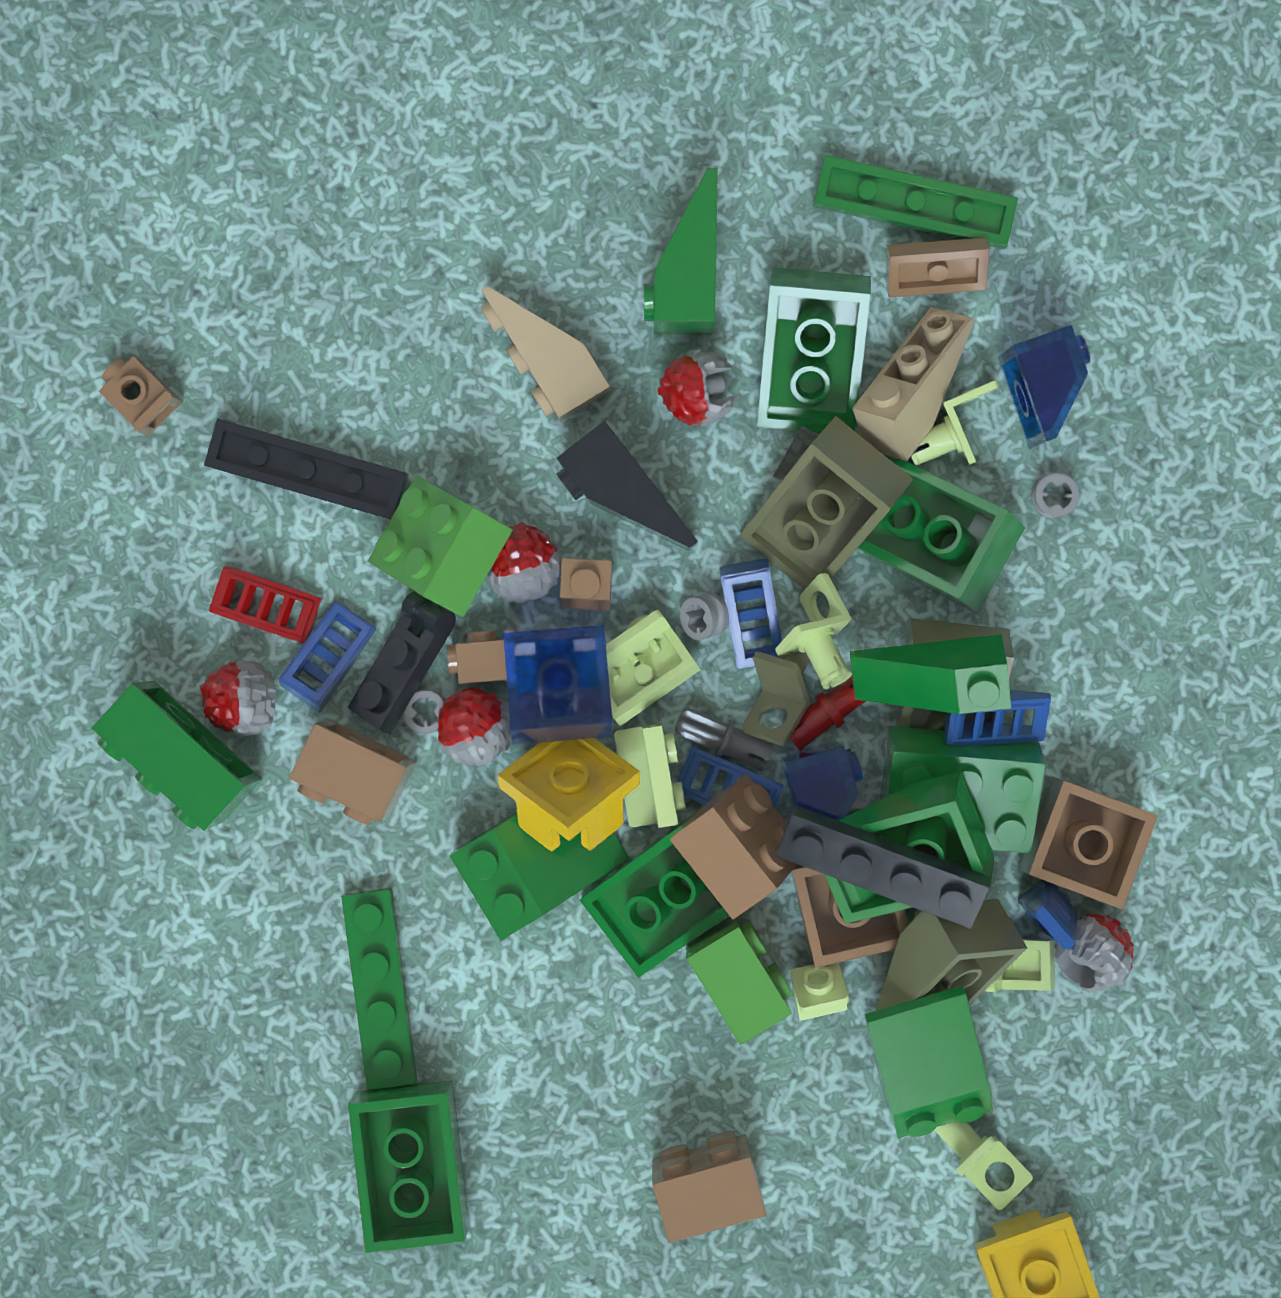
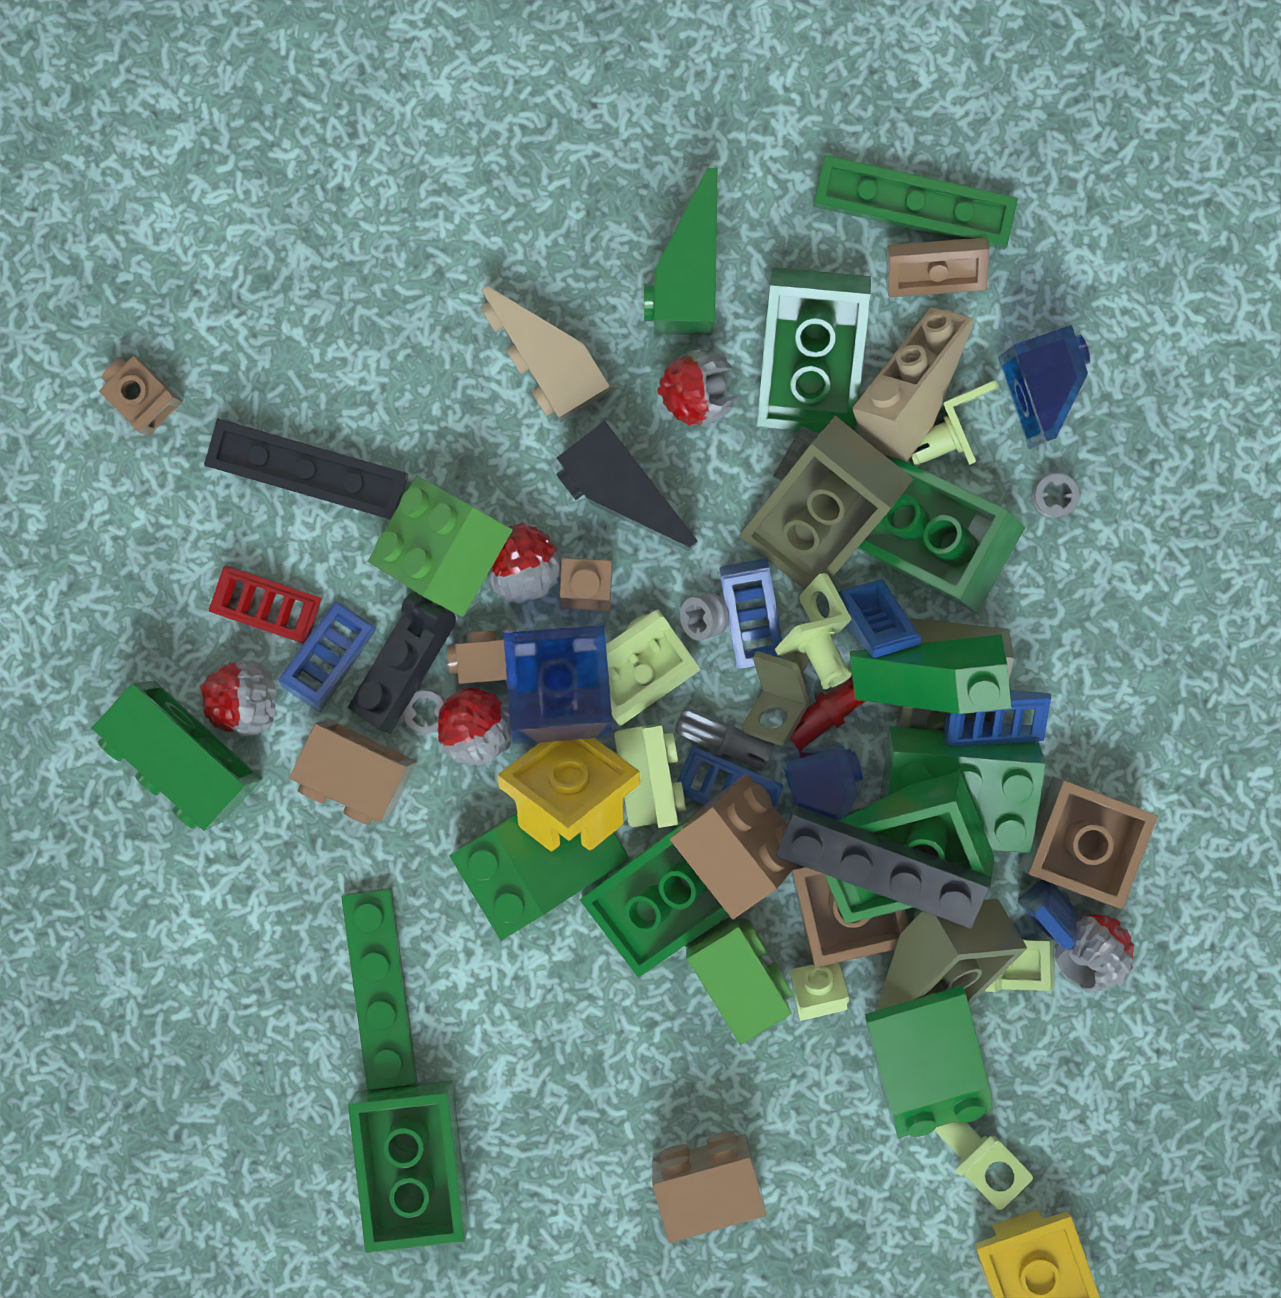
(878, 619): none -> blue slope

